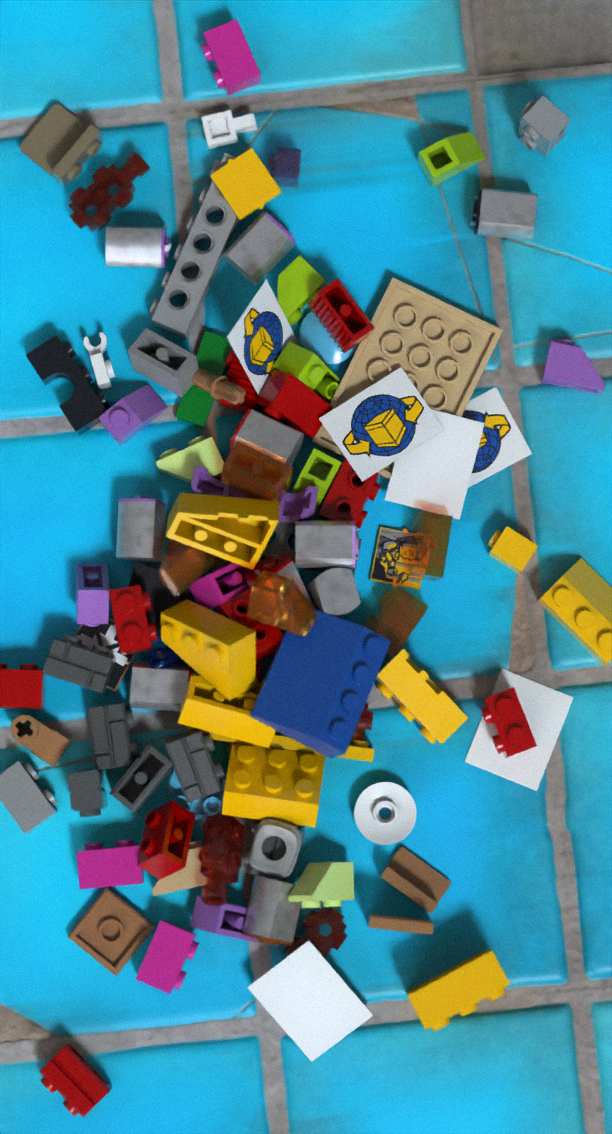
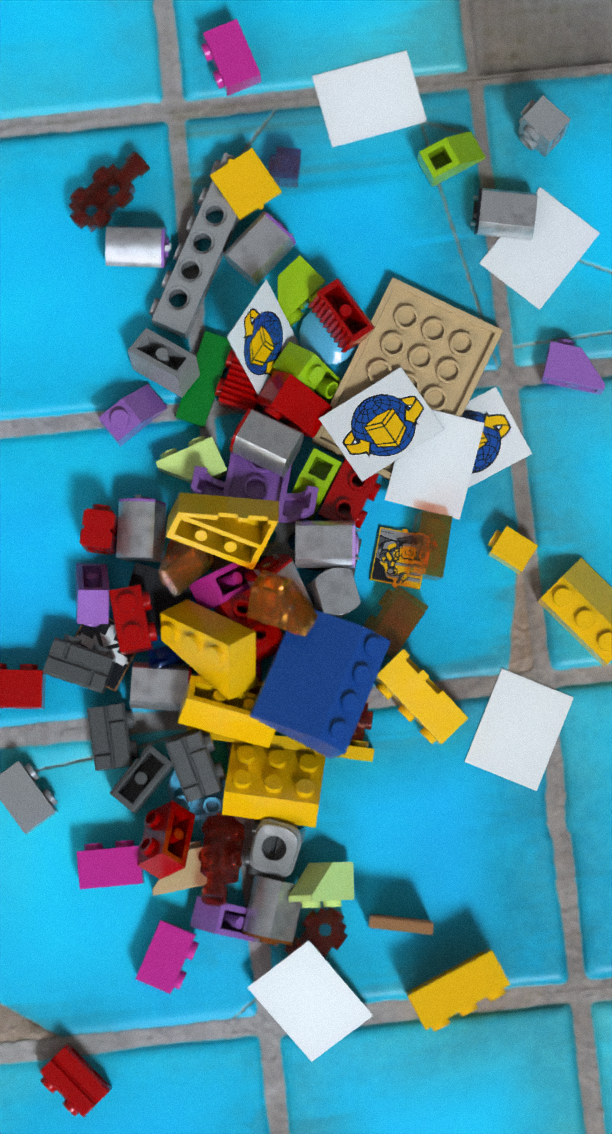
(43, 742): medium nougat piece -> none
(55, 361): black arch -> none
(61, 144): dark tan bracket -> none
(87, 792): dark grey brick -> none
(99, 530): none -> red brick
(102, 369): white plate -> none
(111, 931): medium nougat tile -> none
(218, 387): medium nougat axle -> none
(223, 128): white plate -> none
(256, 473): clear orange brick -> none
(369, 98): none -> white sticker
(402, 813): white dish -> none
(415, 879): medium nougat panel -> none
(508, 722): red brick -> none
(540, 264): none -> white sticker

